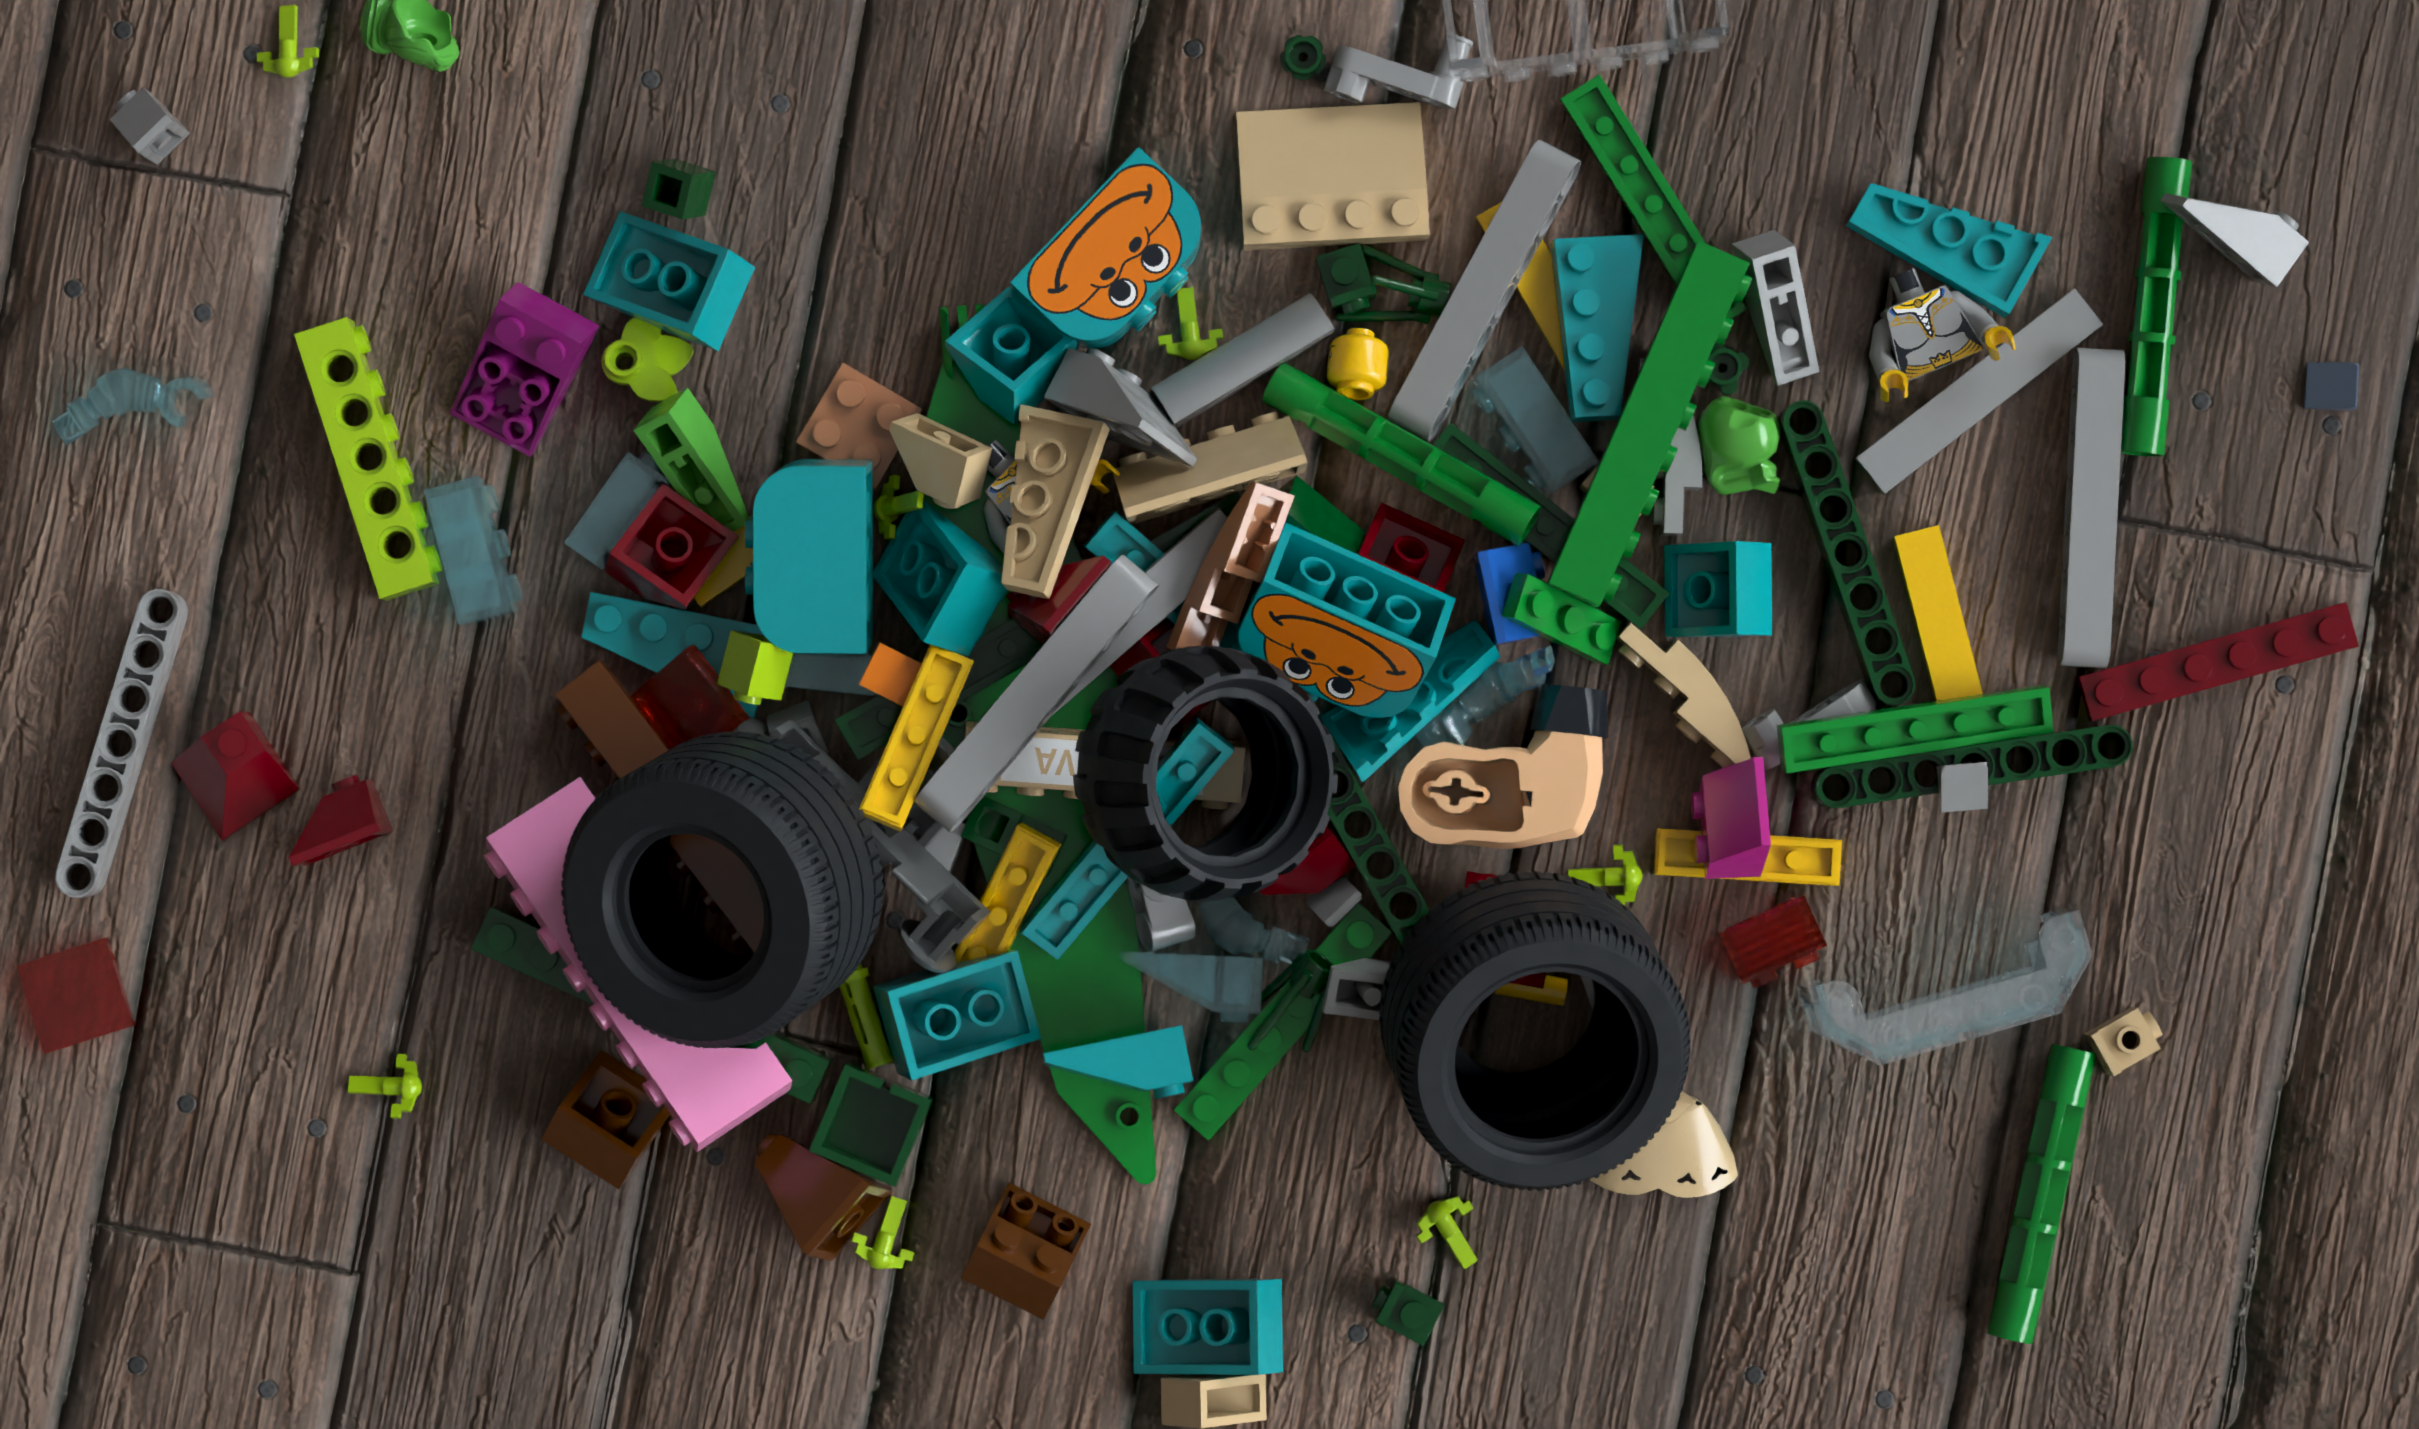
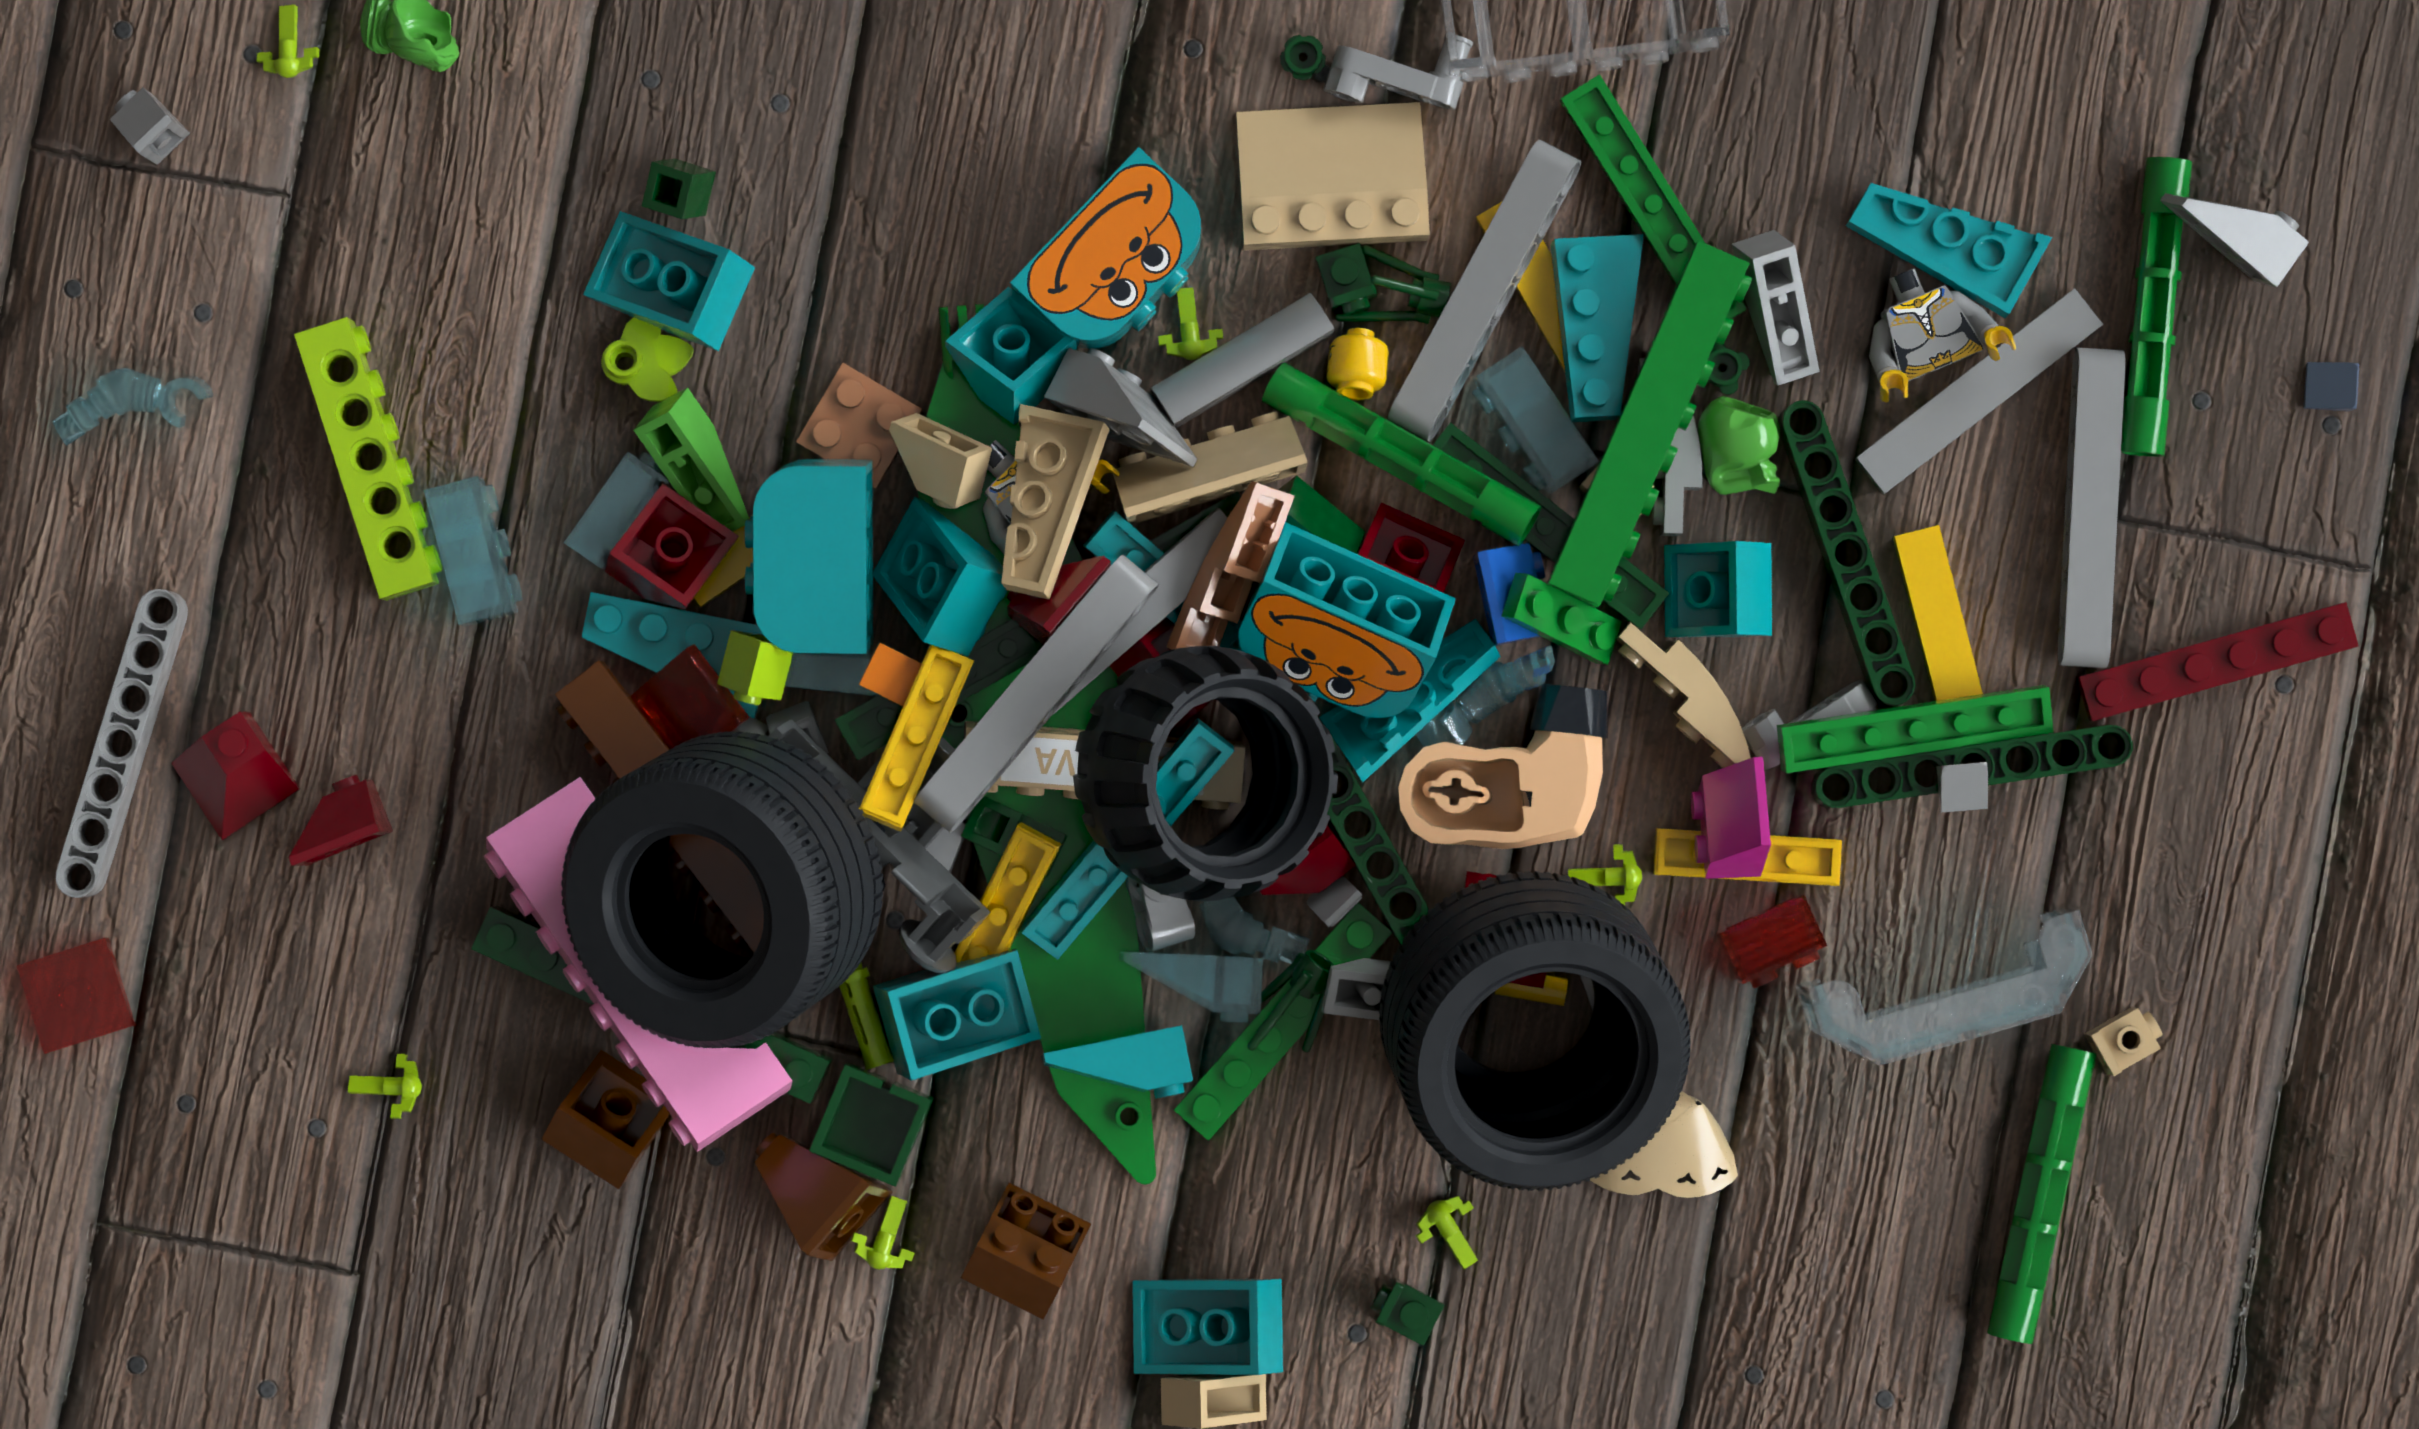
(523, 368): magenta slope -> none
(888, 508): lime piece -> none

